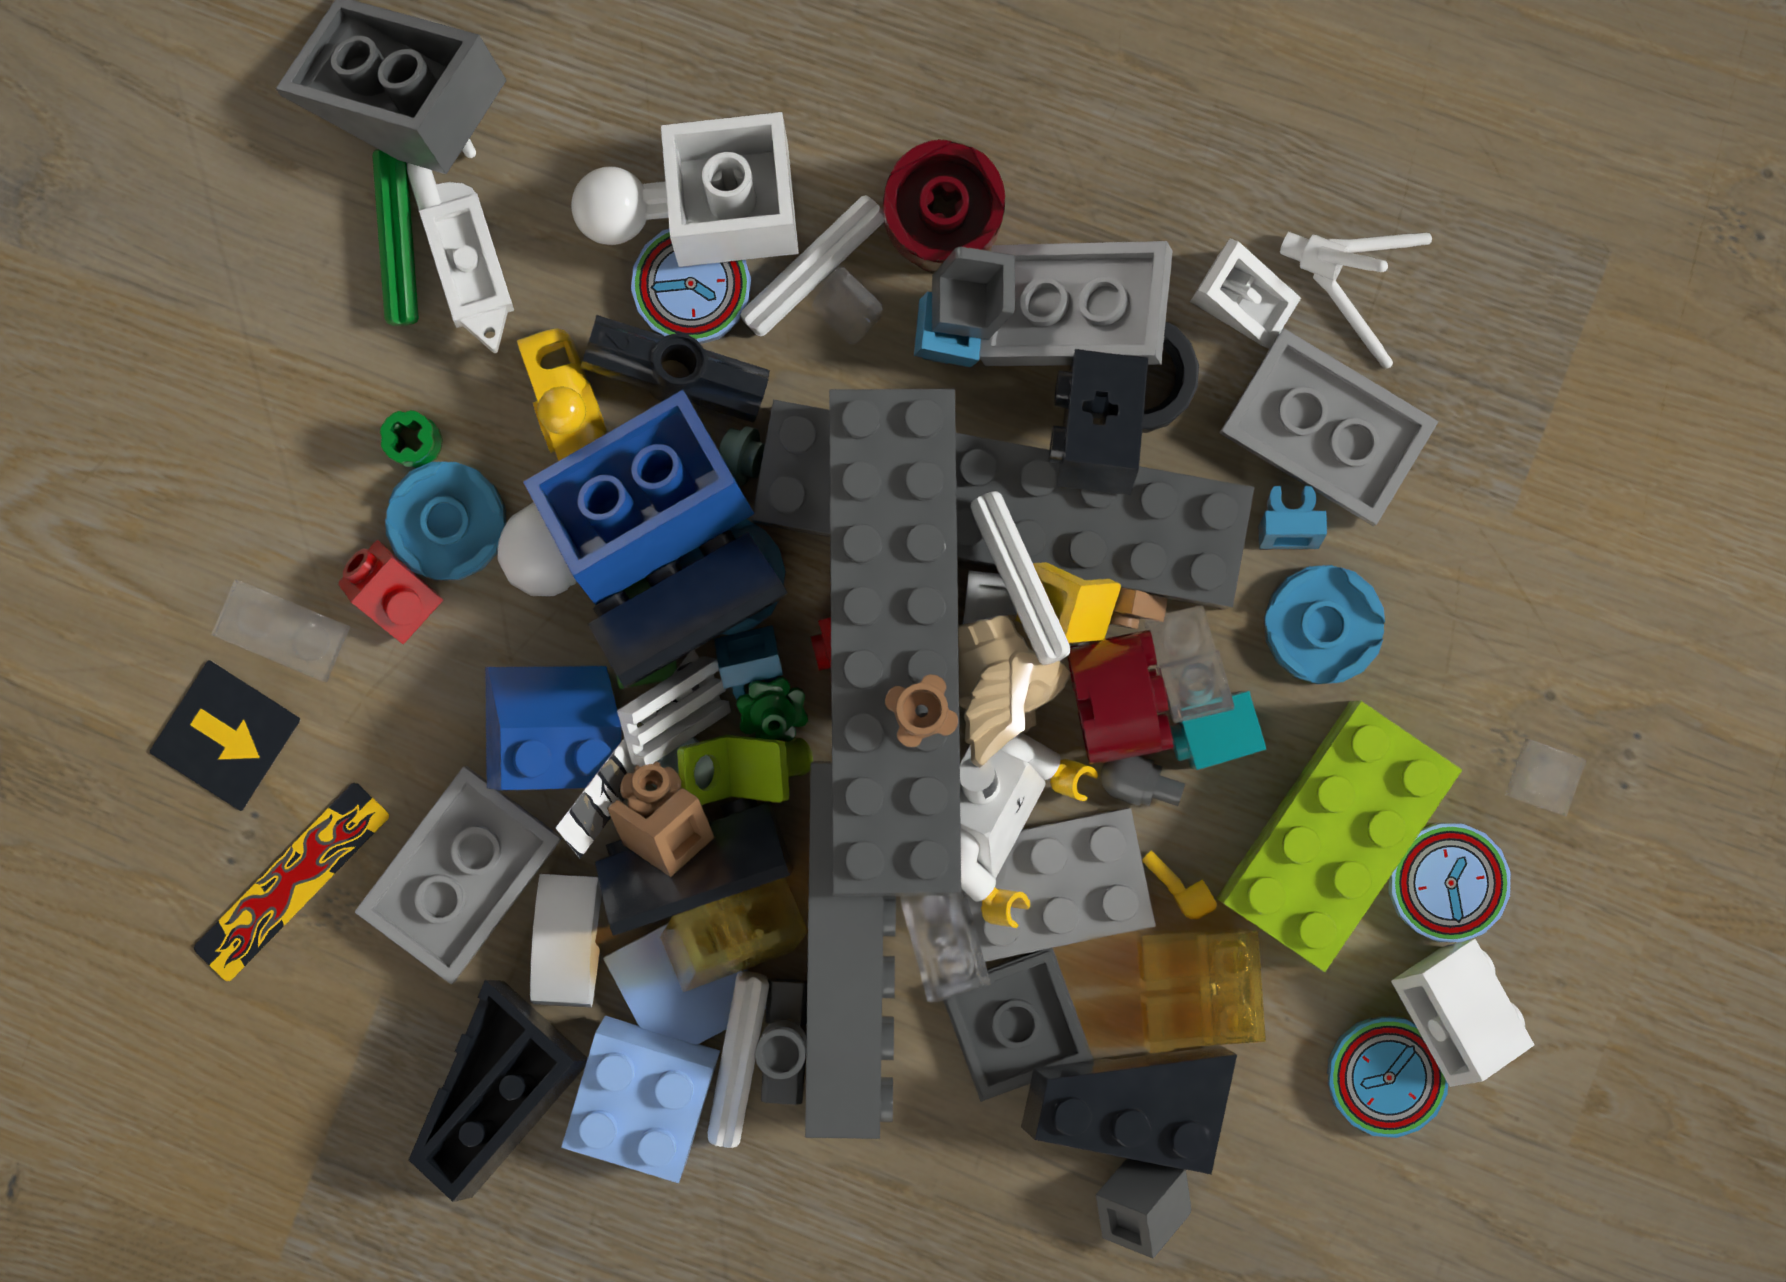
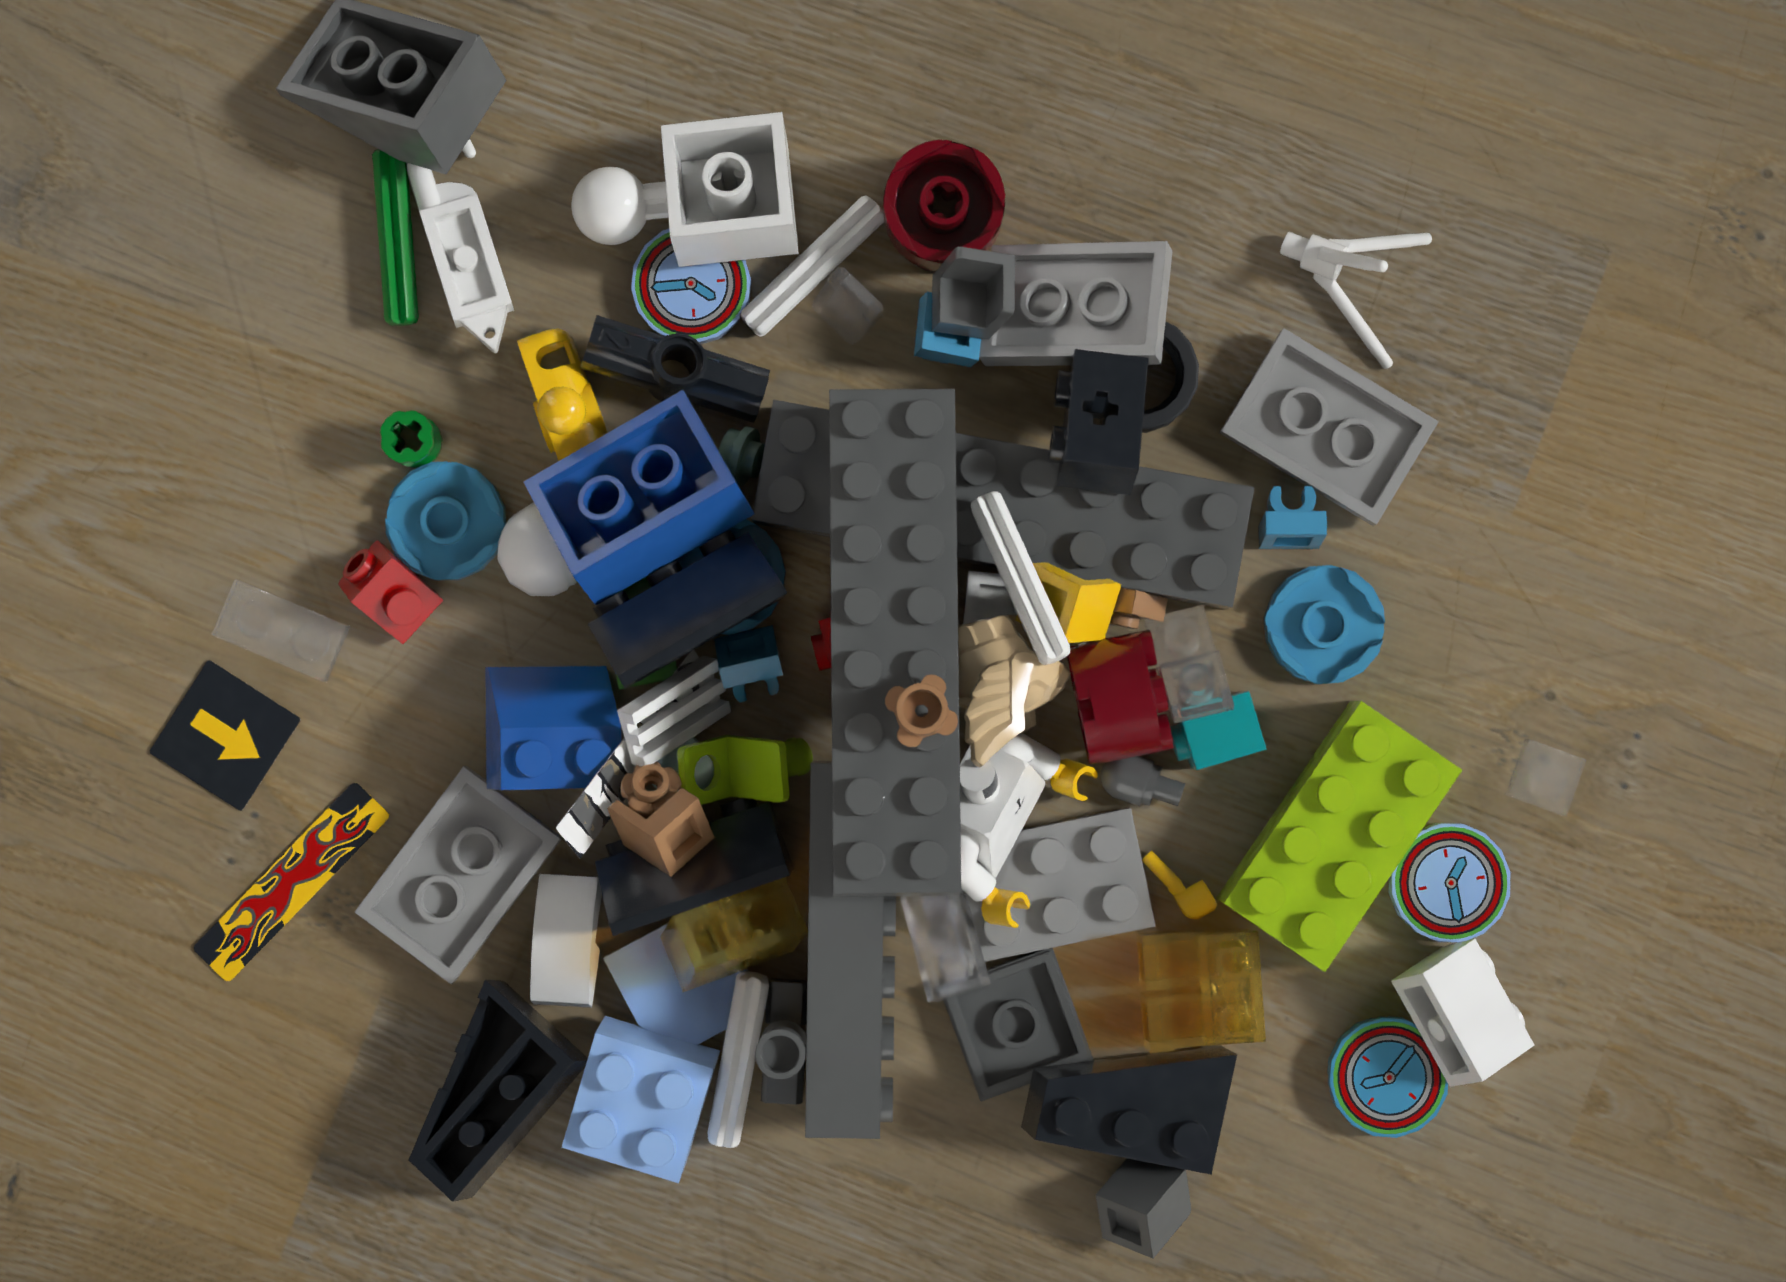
(772, 710): green plant -> none
(1246, 295): white slope -> none

